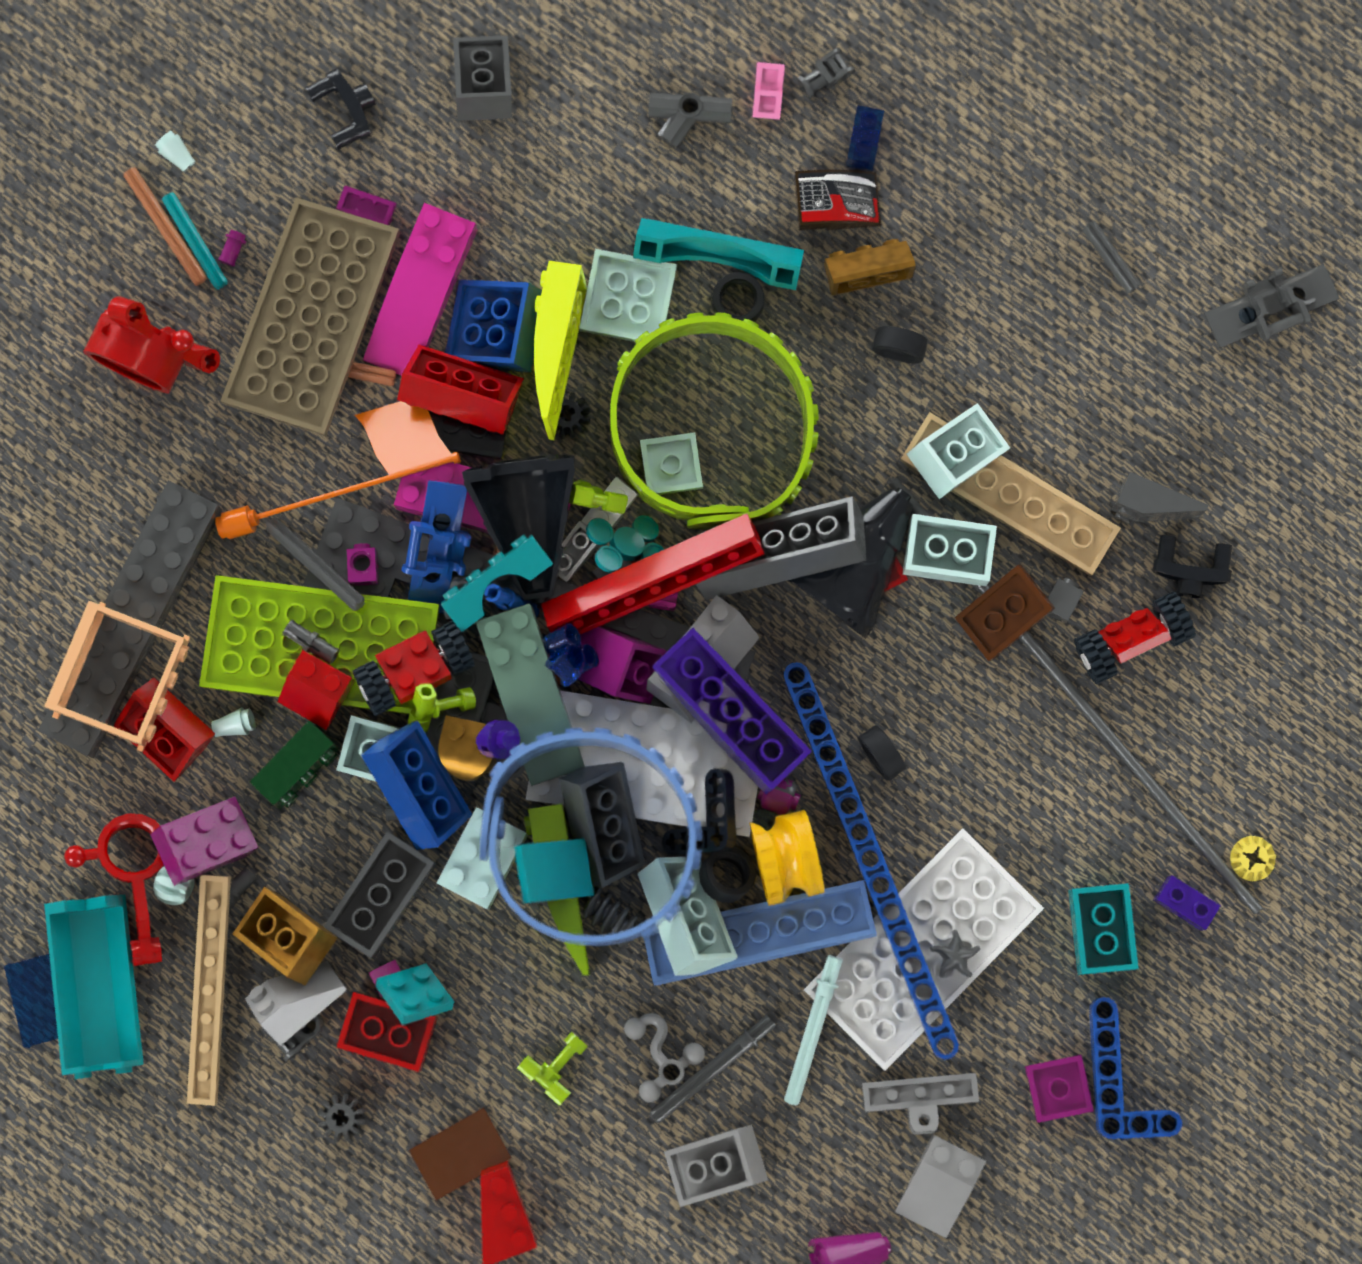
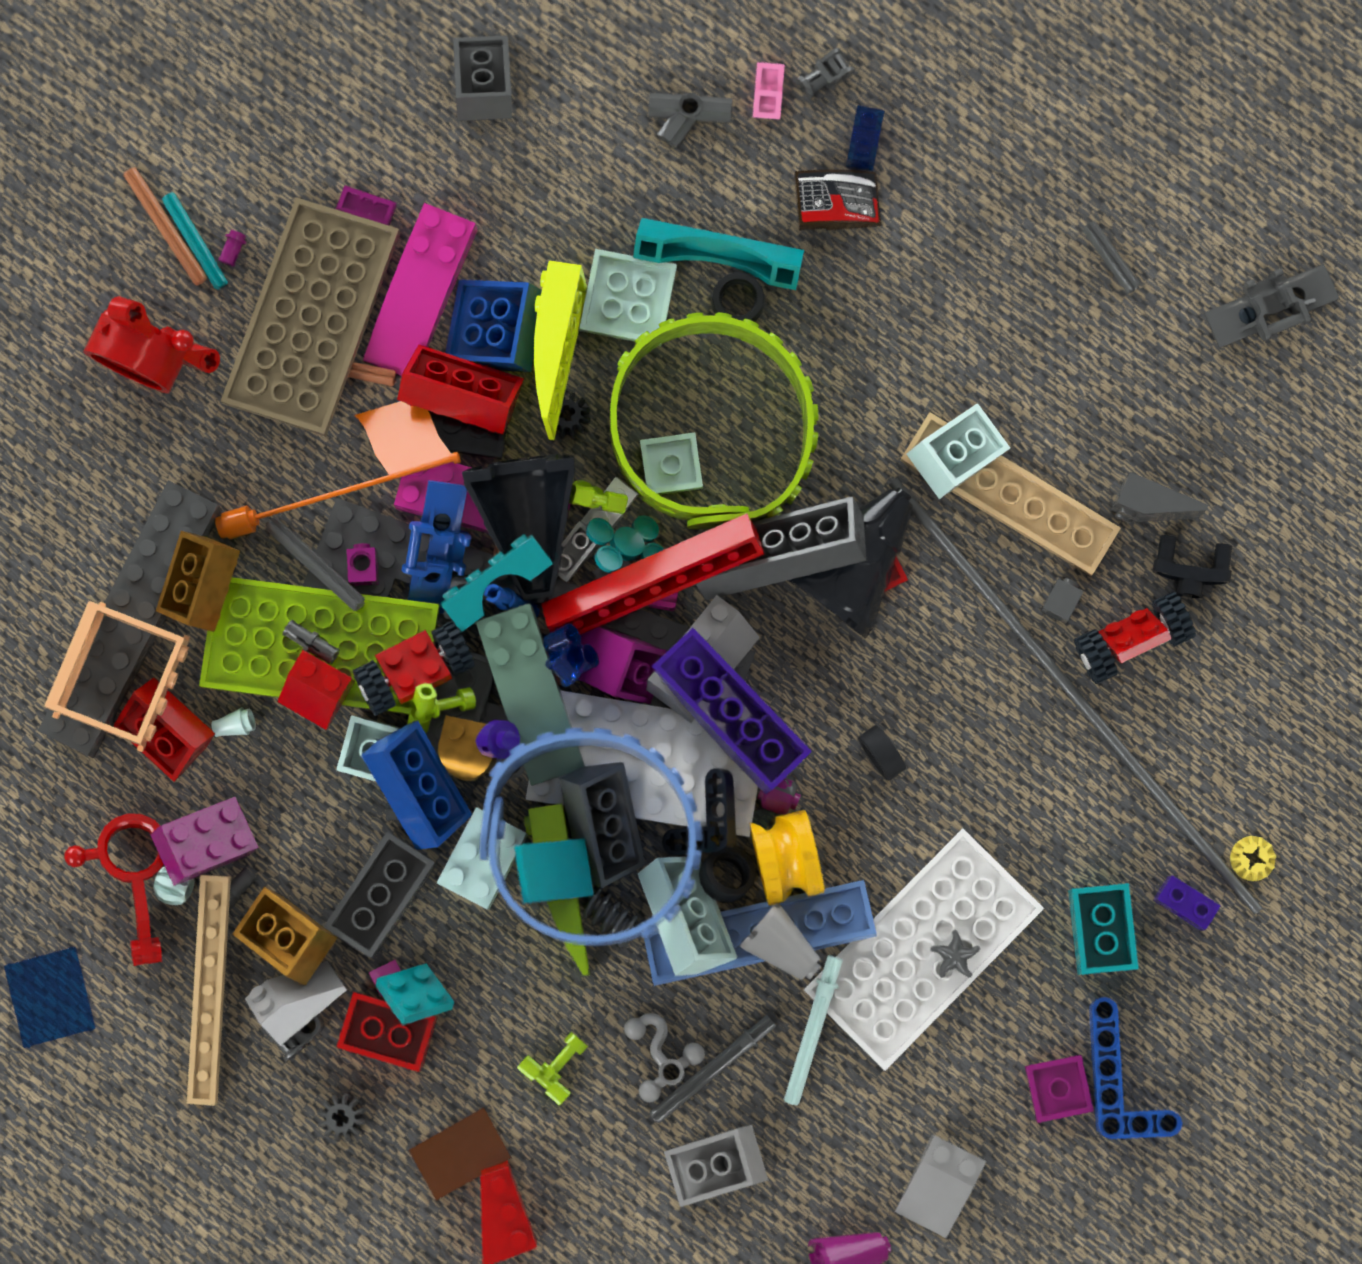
(93, 985): teal panel -> none
(175, 151): light aqua cone -> none
(197, 581): none -> pearl gold brick
(295, 766): dark green brick -> none
(355, 99): black connector -> none
(782, 944): none -> light grey cone
(869, 267): pearl gold slope -> none
(870, 844): blue beam -> none
(899, 344): black tyre -> none
(920, 1097): light grey plate -> none
(949, 550): light aqua brick -> none
(1004, 612): reddish brown plate -> none

